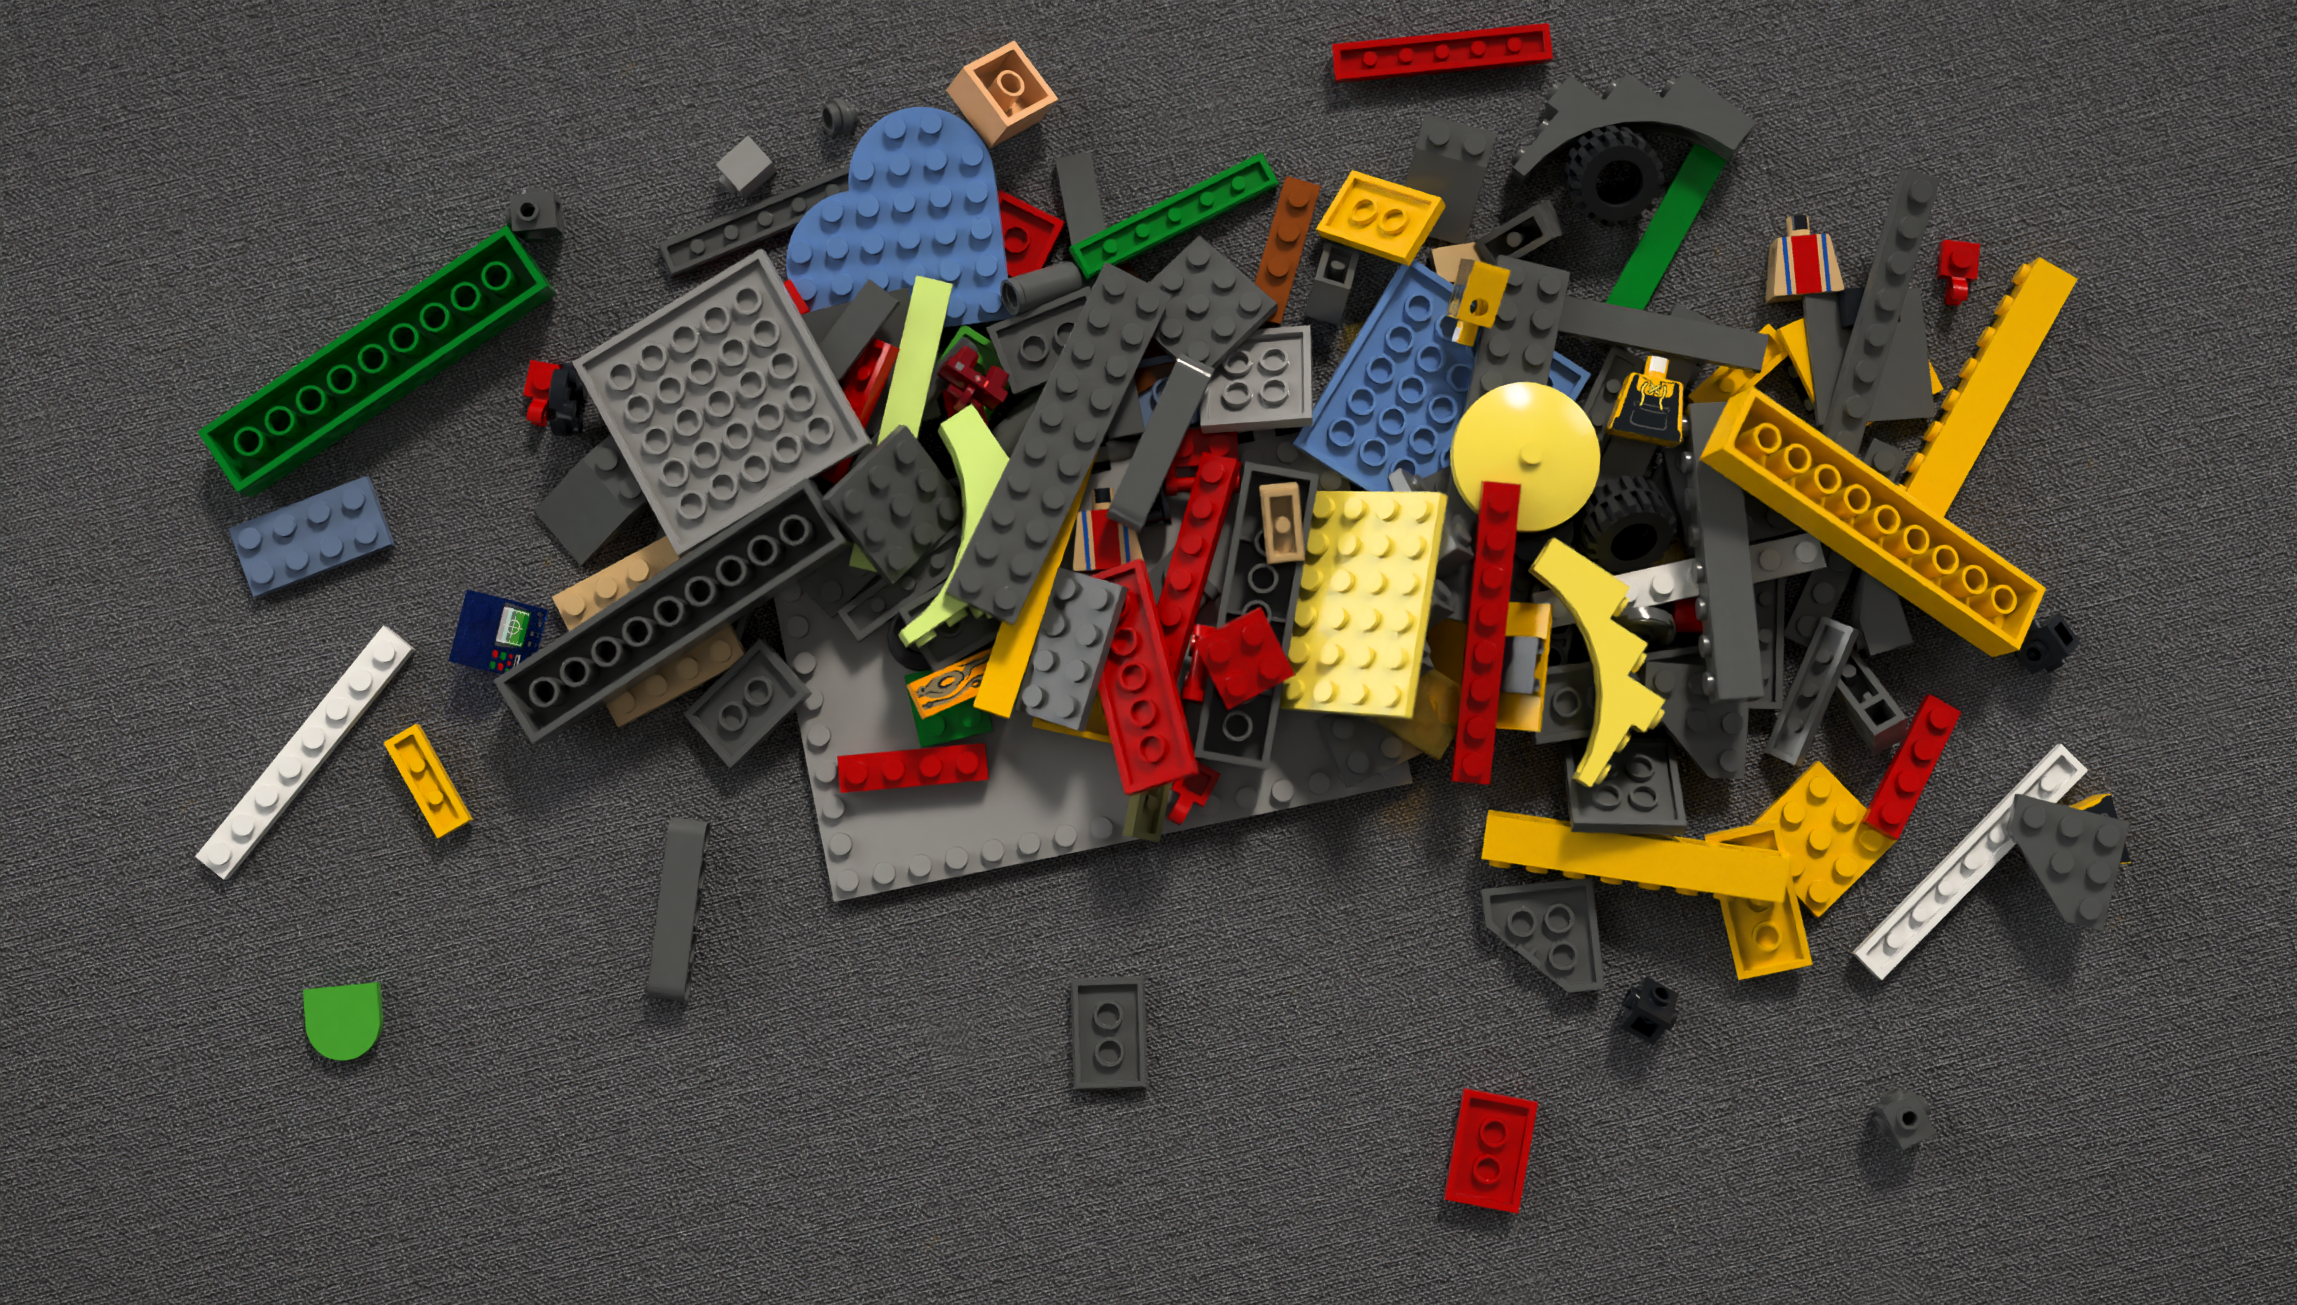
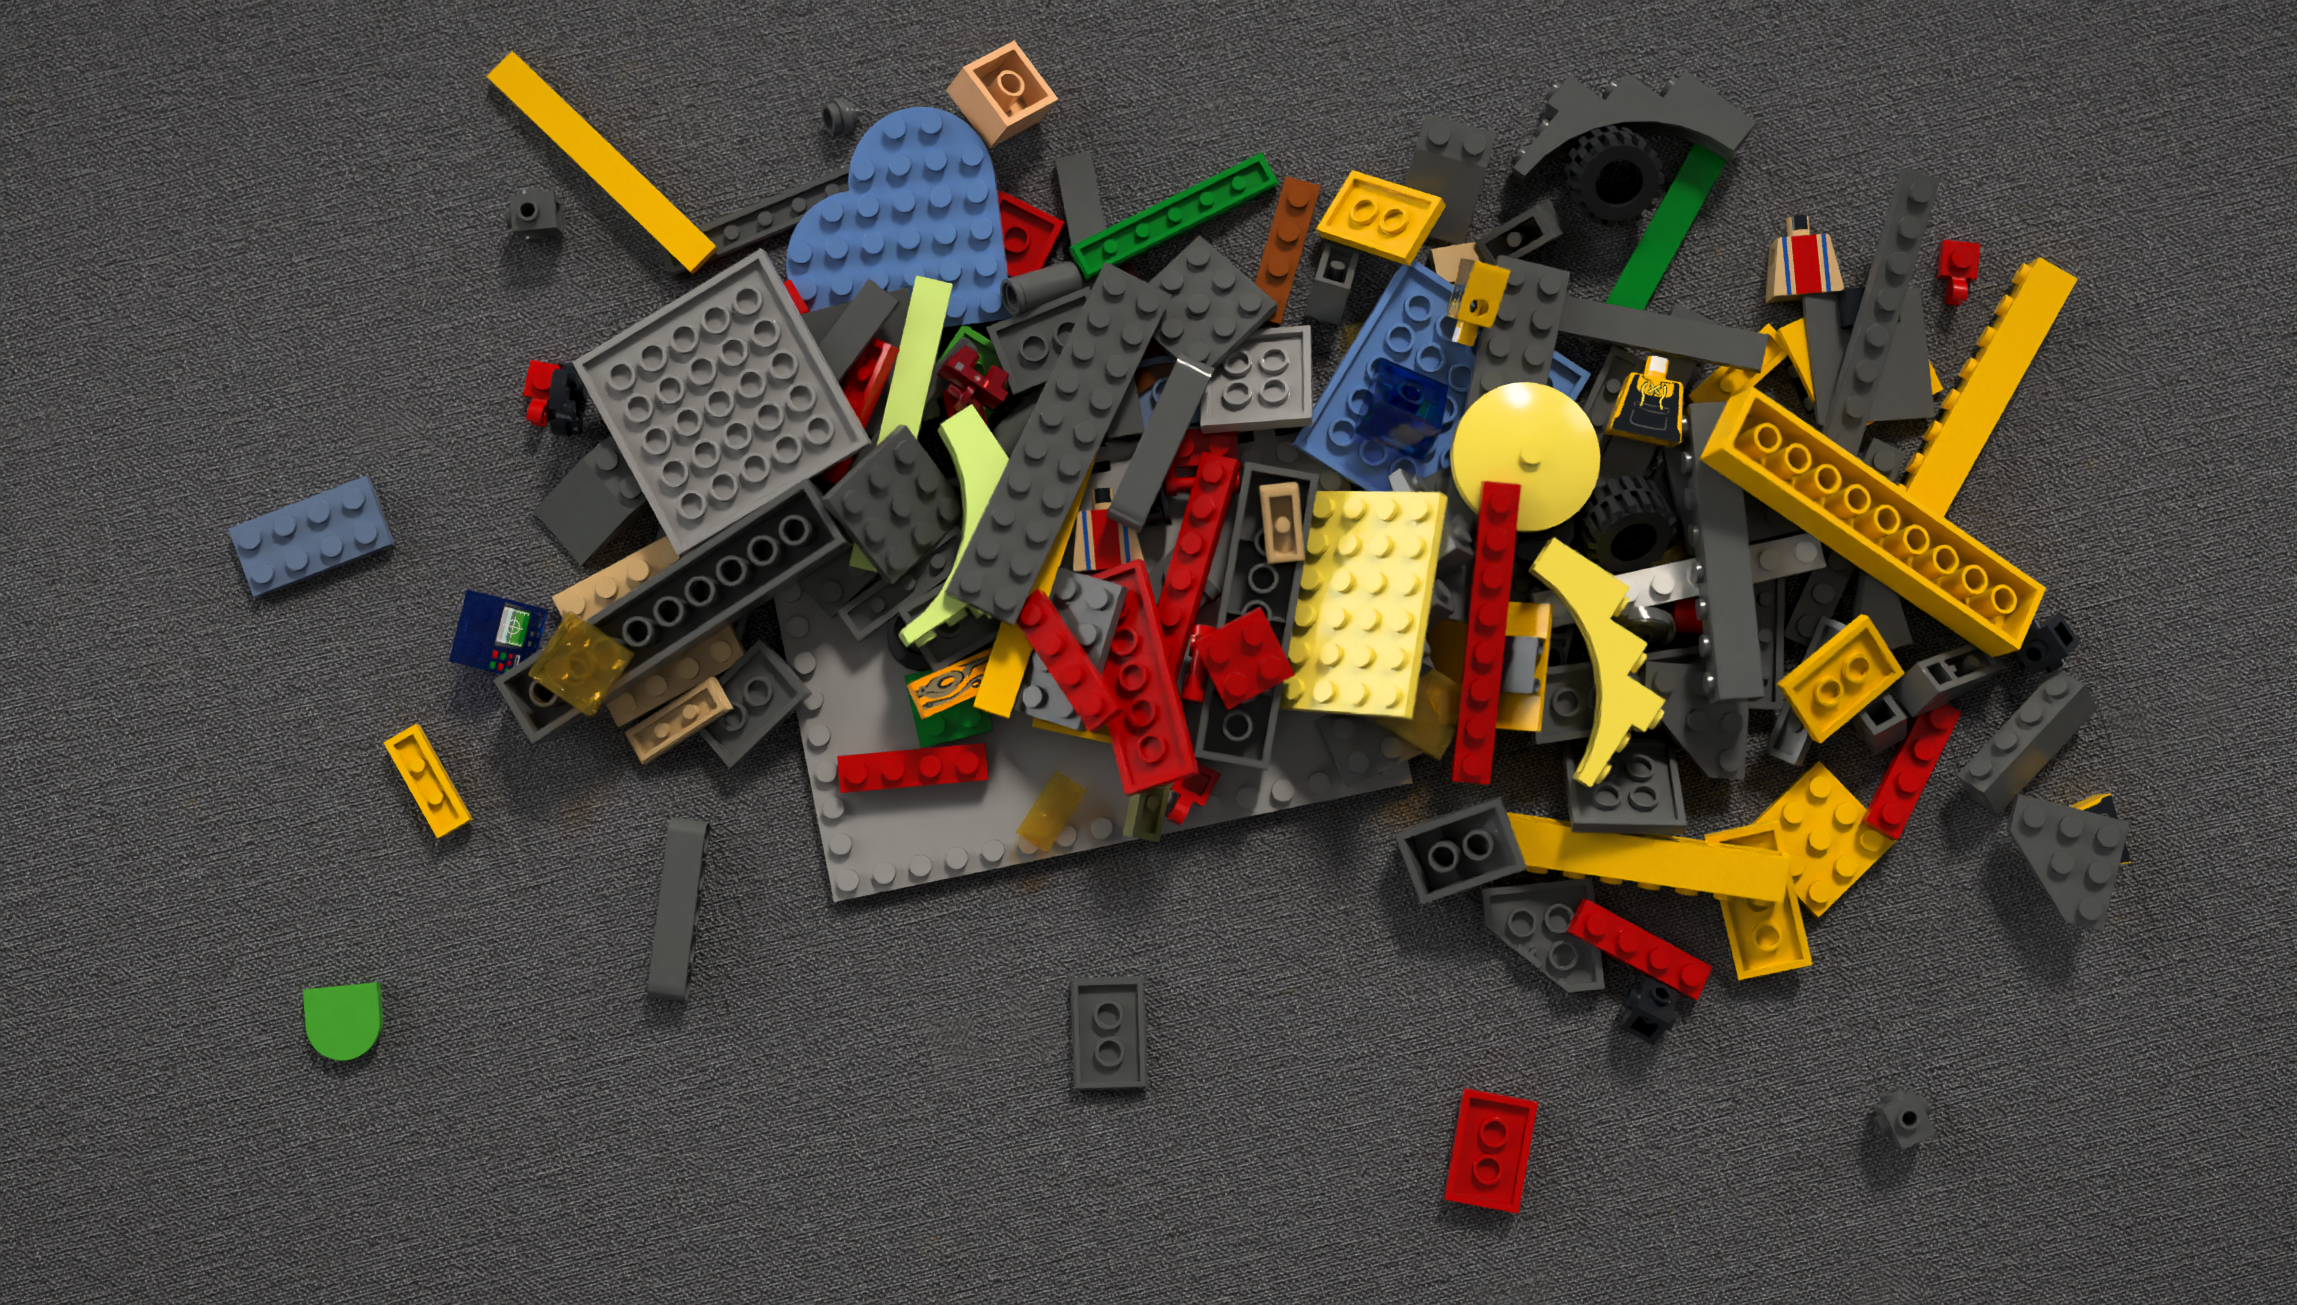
(305, 753): white plate -> none
(377, 363): green brick -> none
(581, 664): none -> clear yellow plate
(602, 162): none -> yellow tile
(679, 720): none -> tan tile
(745, 168): light grey brick -> none
(1051, 811): none -> clear yellow plate
(1067, 662): none -> red plate
(1402, 410): none -> clear blue slope
(1442, 53): red plate -> none
(1460, 850): none -> dark grey slope
(1639, 949): none -> red plate
(1840, 678): none -> yellow plate
(1944, 678): none -> dark grey slope
(1962, 867): white plate -> none
(2027, 741): none -> dark grey brick

